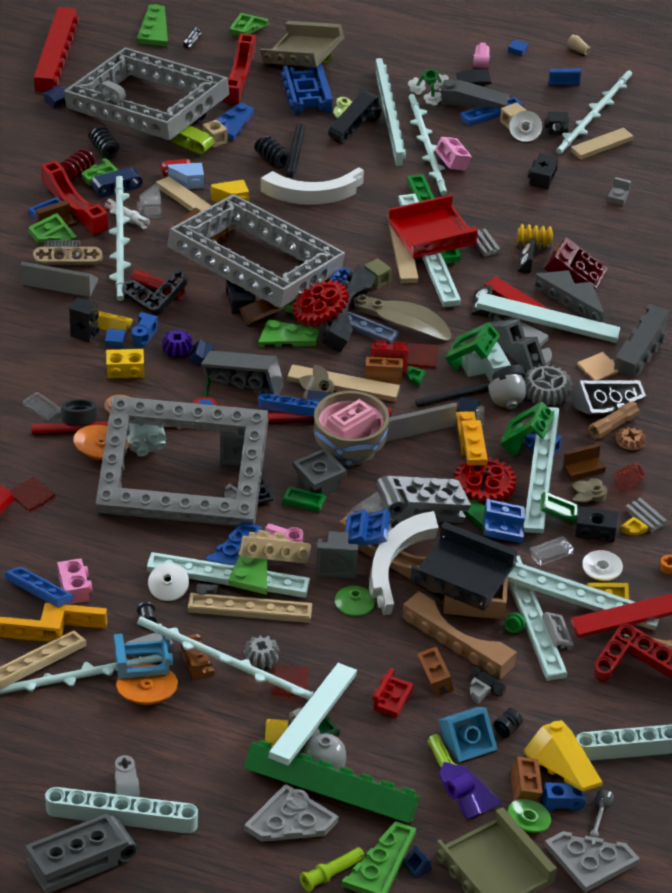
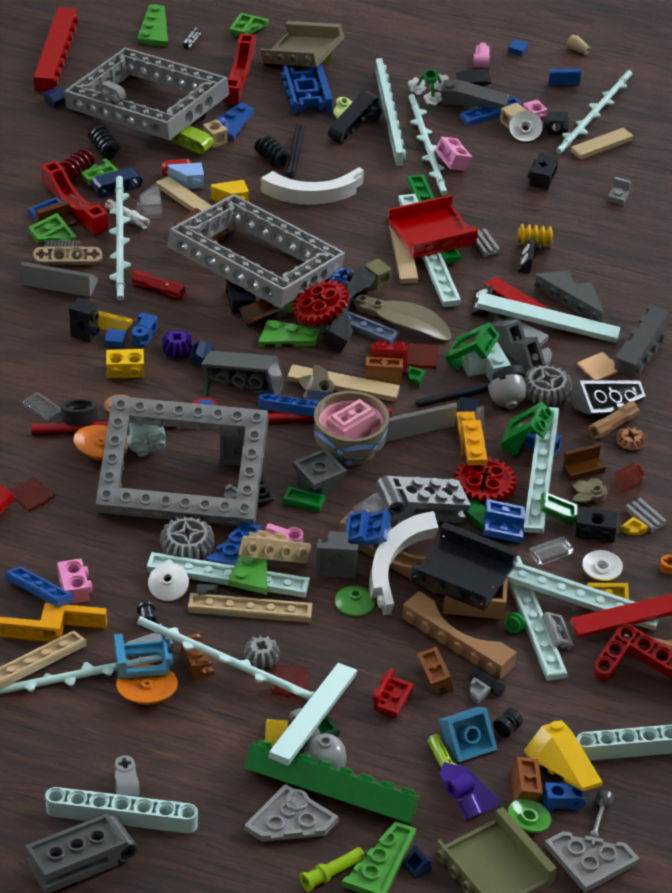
(157, 297): black beam -> none
(187, 538): none -> light grey gear
(538, 108): none -> bright pink brick
(580, 263): dark red slope -> none

